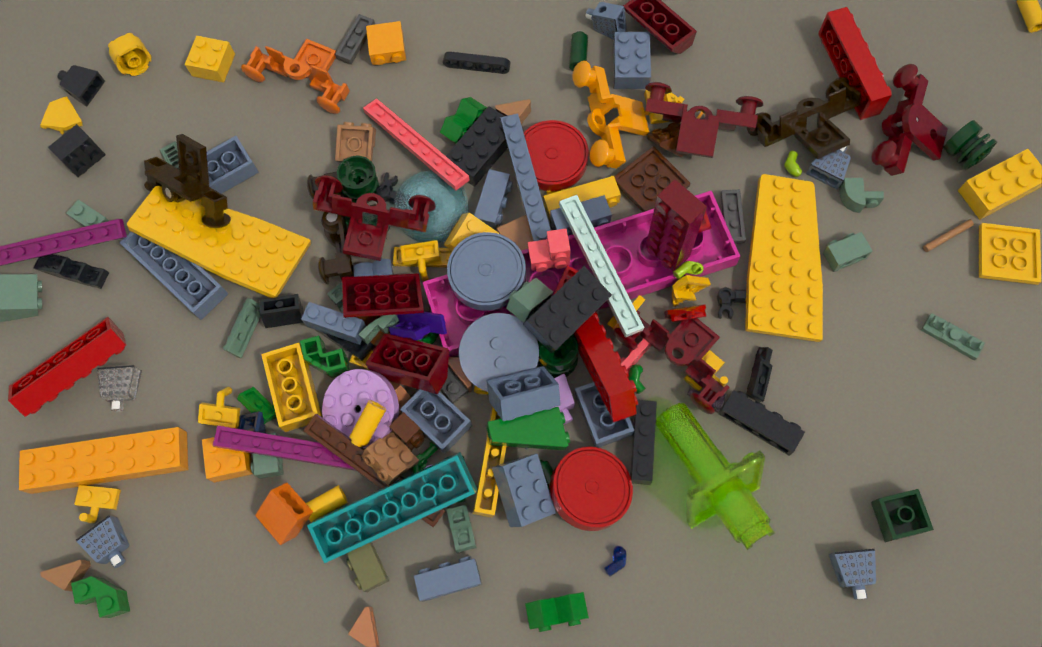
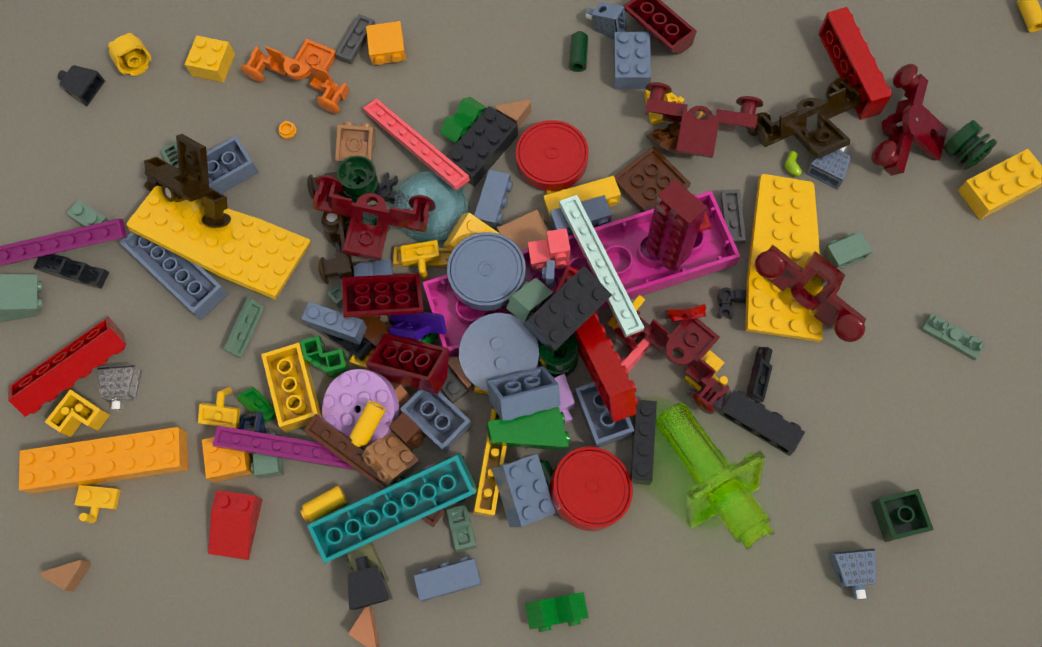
(60, 116): yellow slope -> none
(74, 411): none -> yellow brick
(77, 150): black brick -> none
(105, 542): sand blue torso -> none
(109, 598): green brick -> none
(233, 524): none -> red slope
(281, 311): black brick -> none
(283, 513): orange piece -> none
(287, 130): none -> light orange plate
(367, 585): none -> black torso
(382, 323): sand green slope -> none
(423, 458): green piece -> none
(476, 62): black beam -> none
(525, 177): sand blue plate -> none
(549, 273): none -> sand blue plate
(619, 561): clear blue arm -> none
(631, 116): light orange piece -> none
(634, 374): green arm -> none
(686, 287): yellow slope -> none
(688, 267): lime arm -> none
(831, 308): none -> dark red piece
(854, 196): sand green brick -> none
(948, 235): medium nougat bar -> none
(1009, 253): yellow plate -> none

